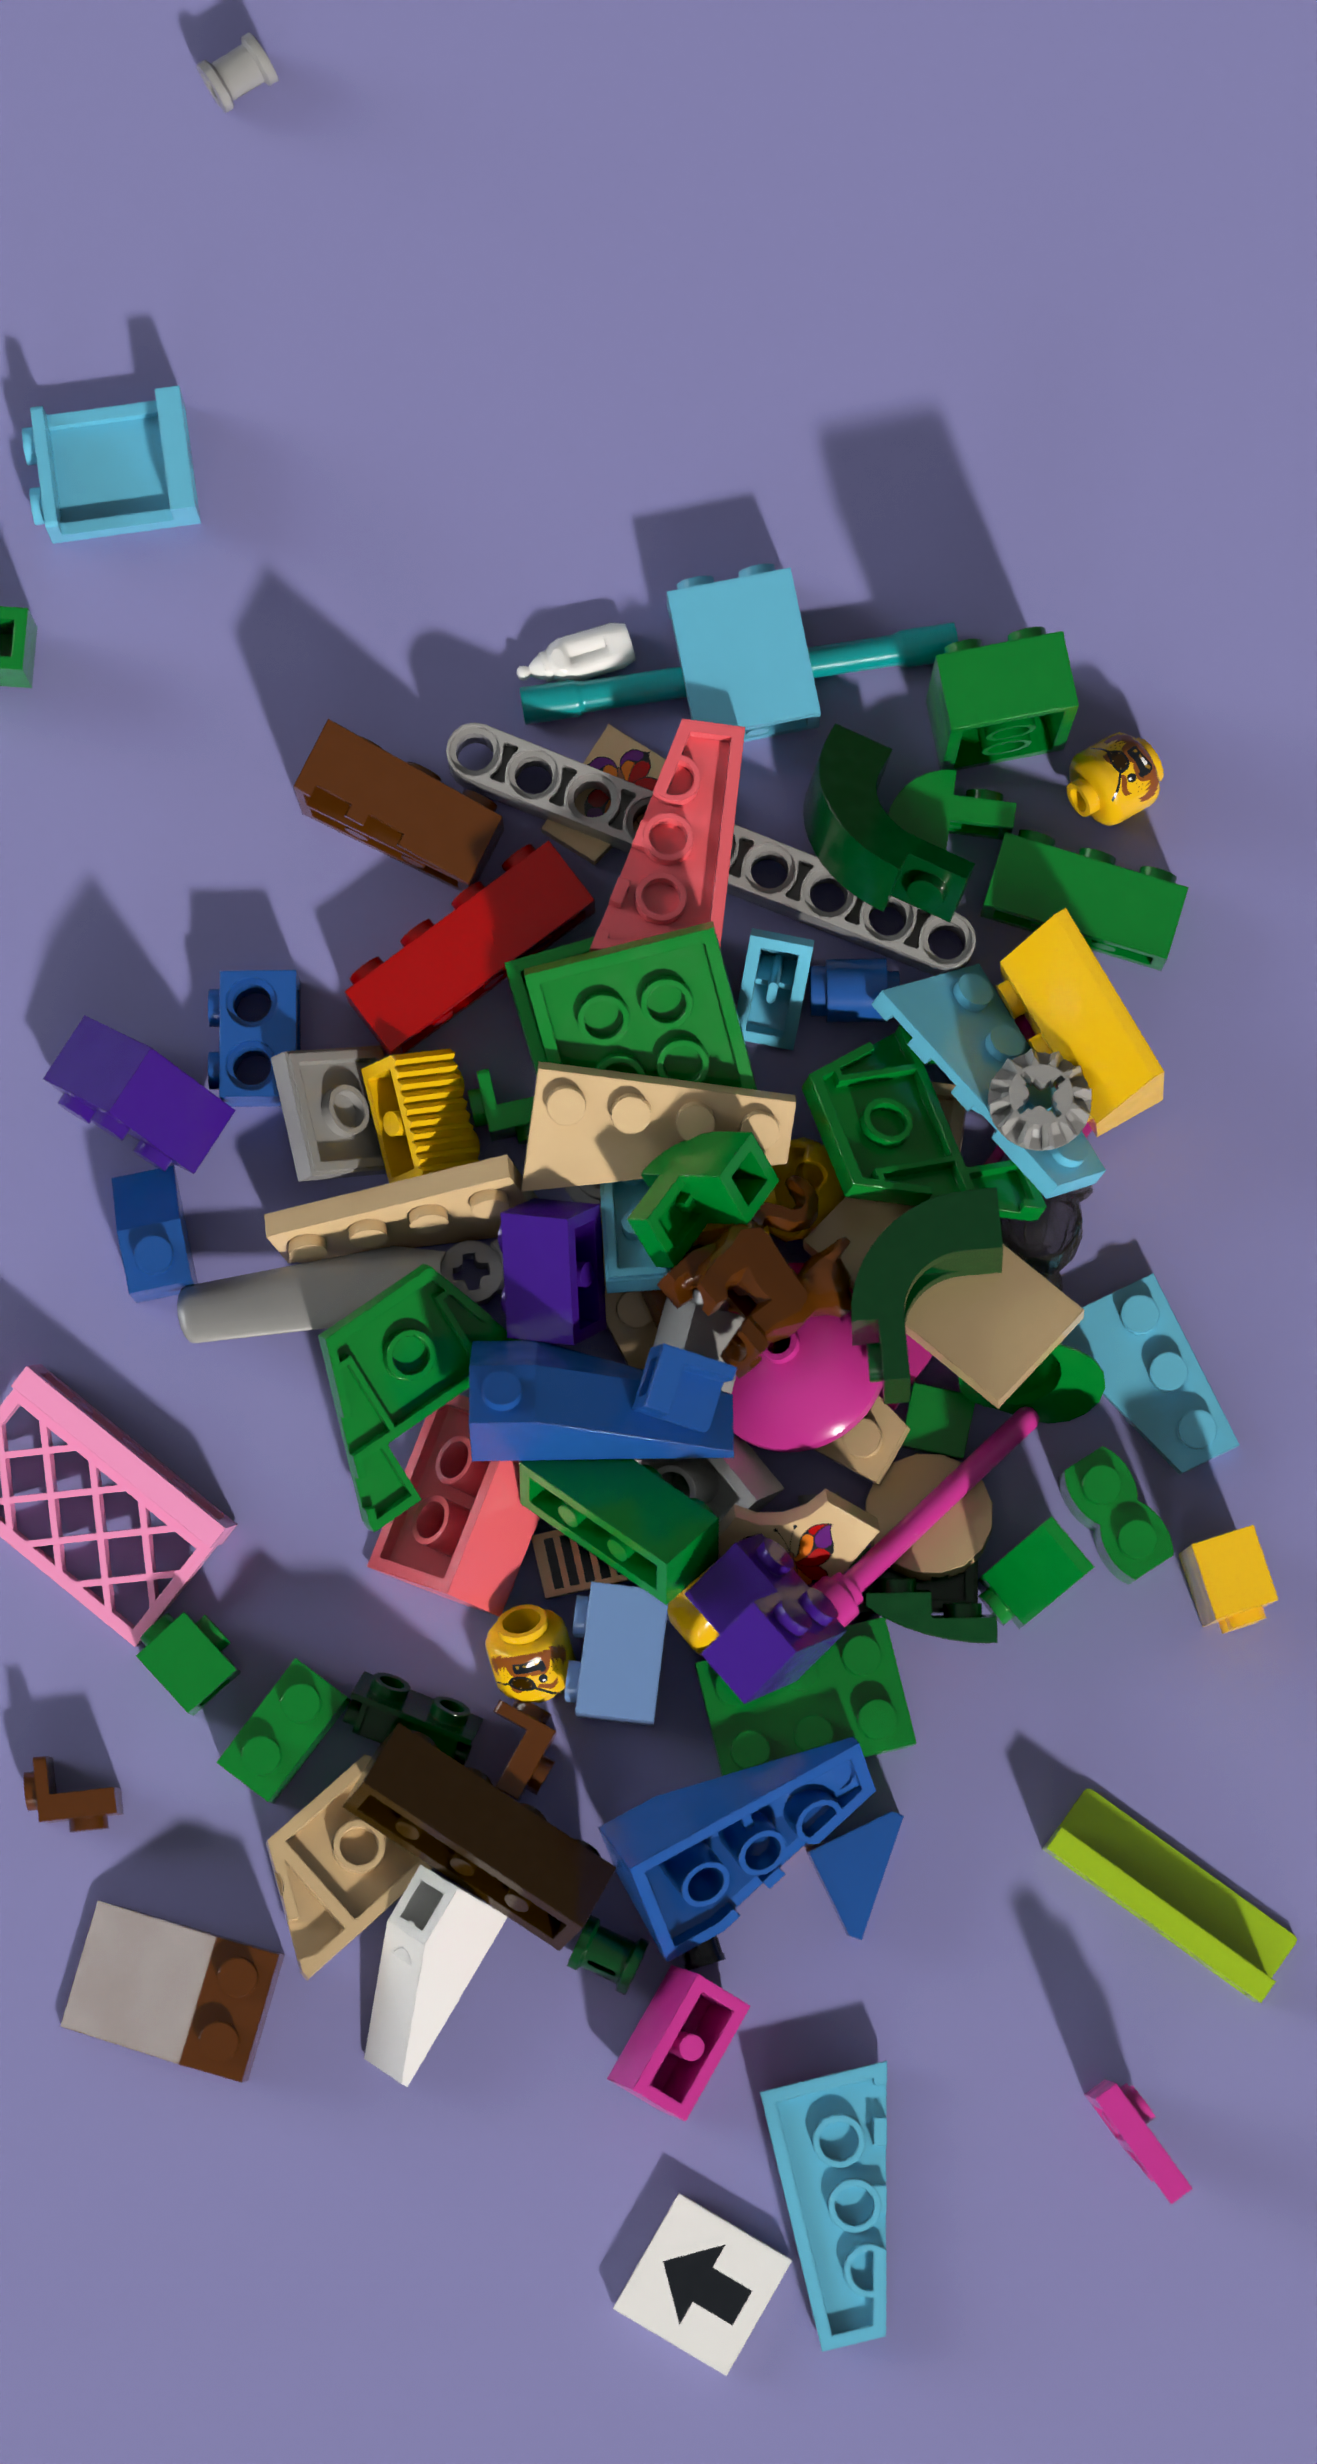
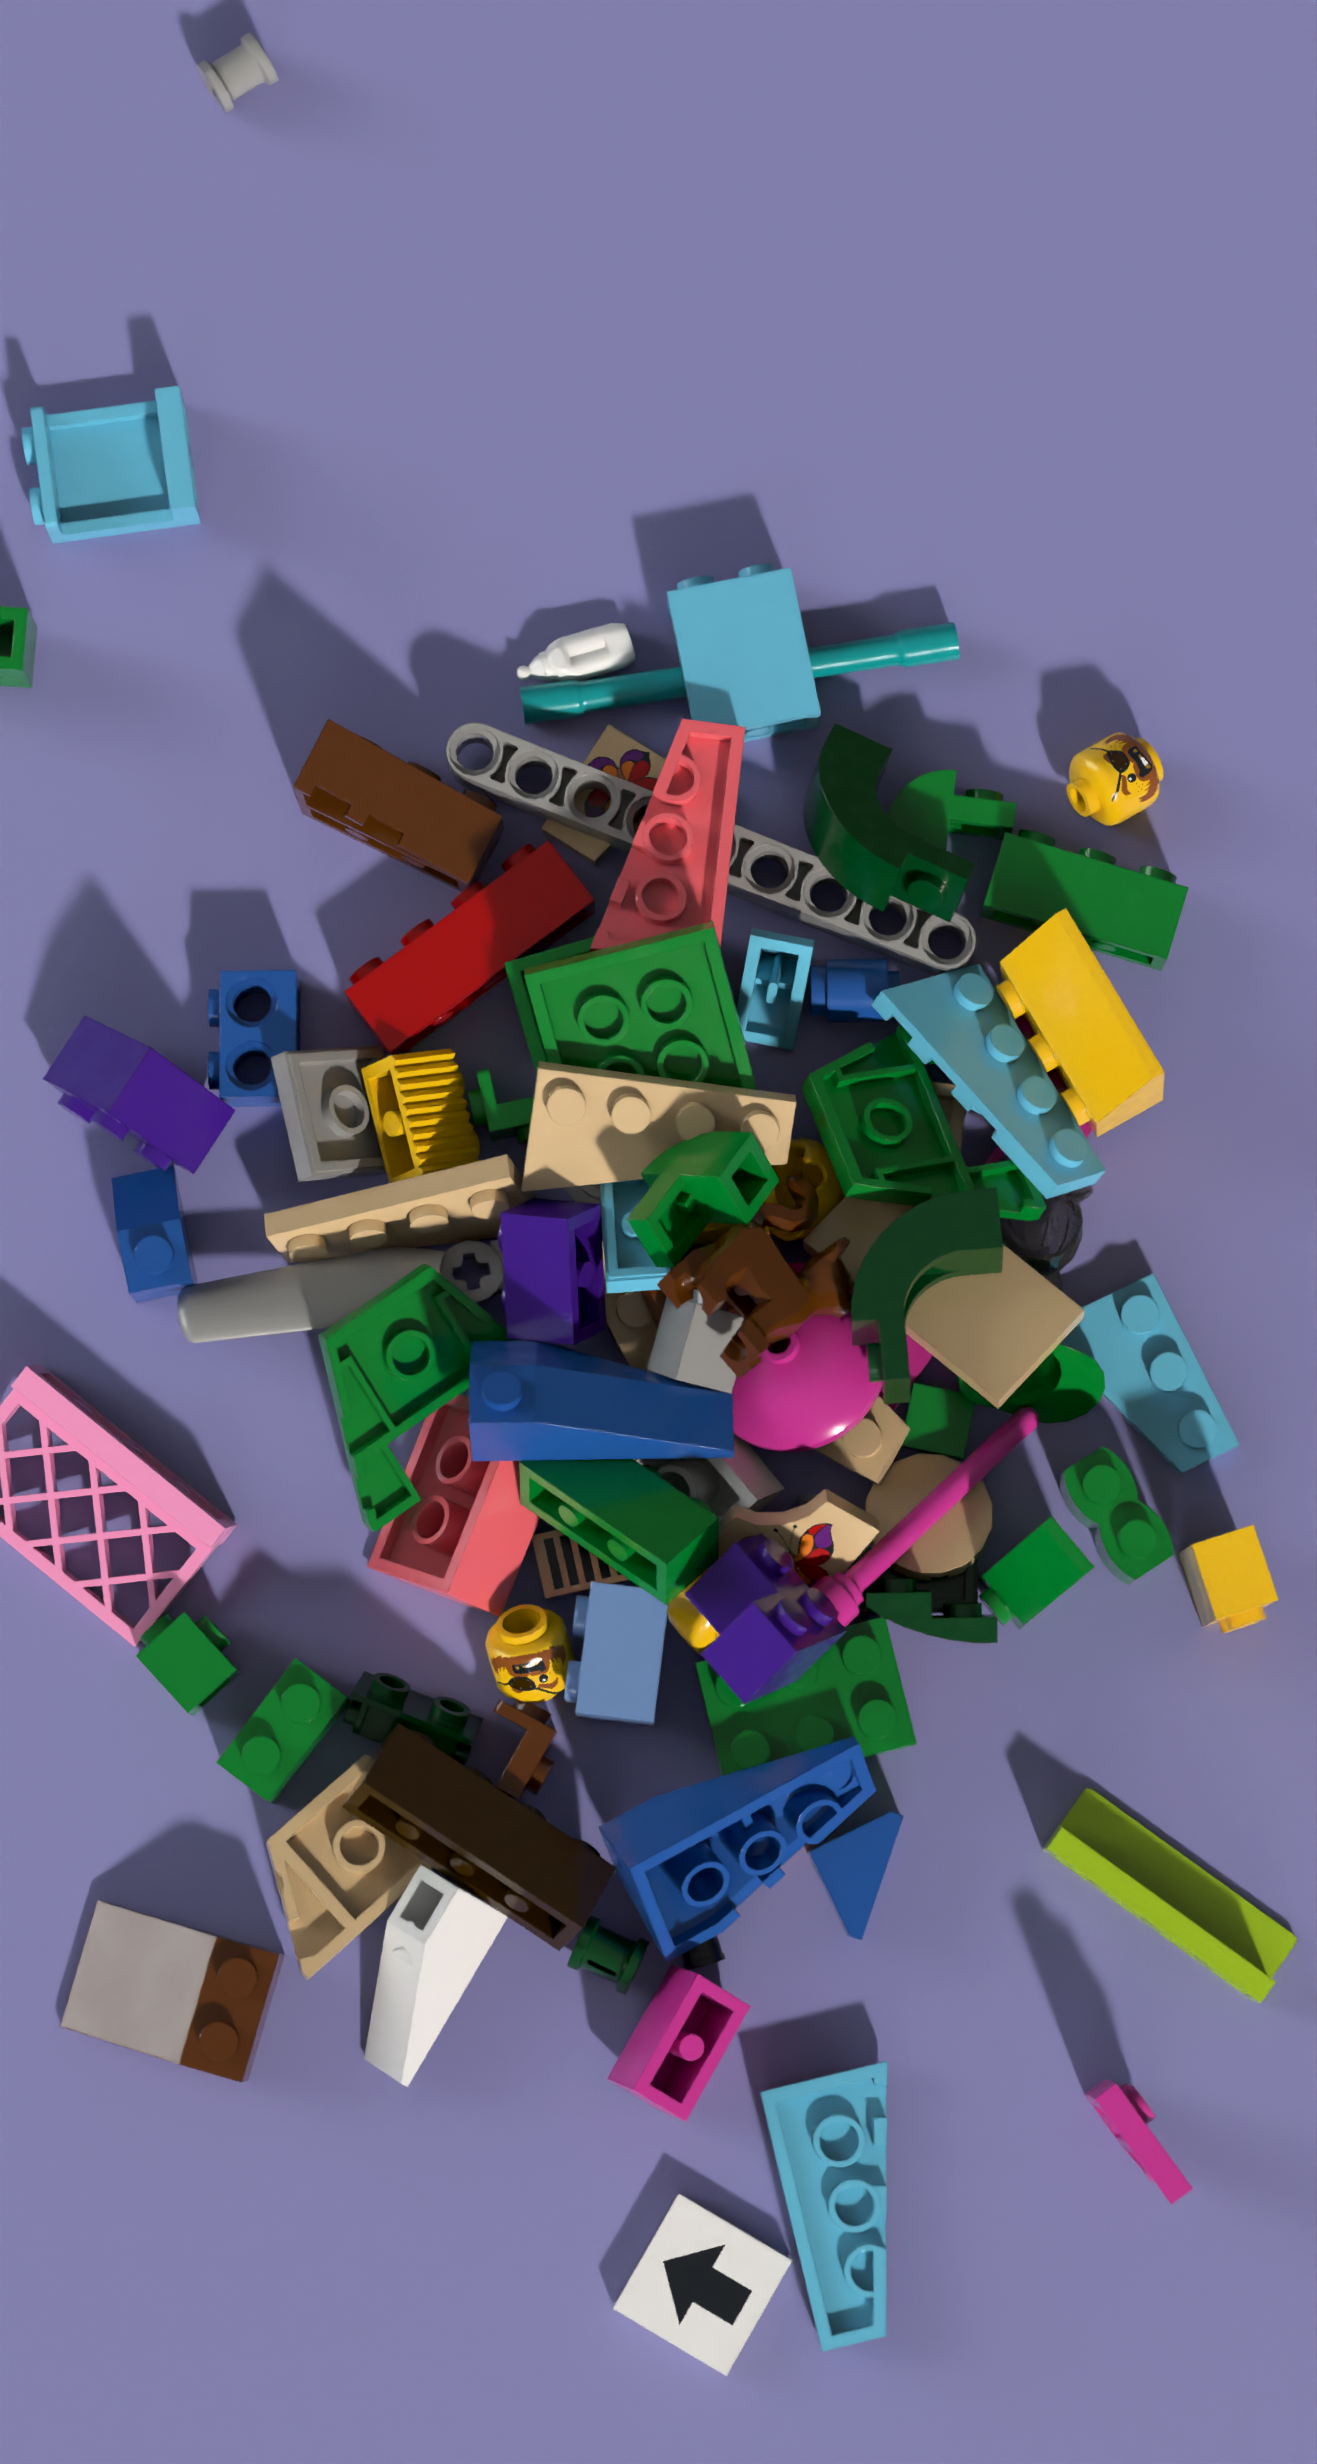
(83, 1809): reddish brown bracket -> none
(681, 1387): blue panel -> none
(1001, 699): green brick -> none
(1037, 1127): light grey gear -> none

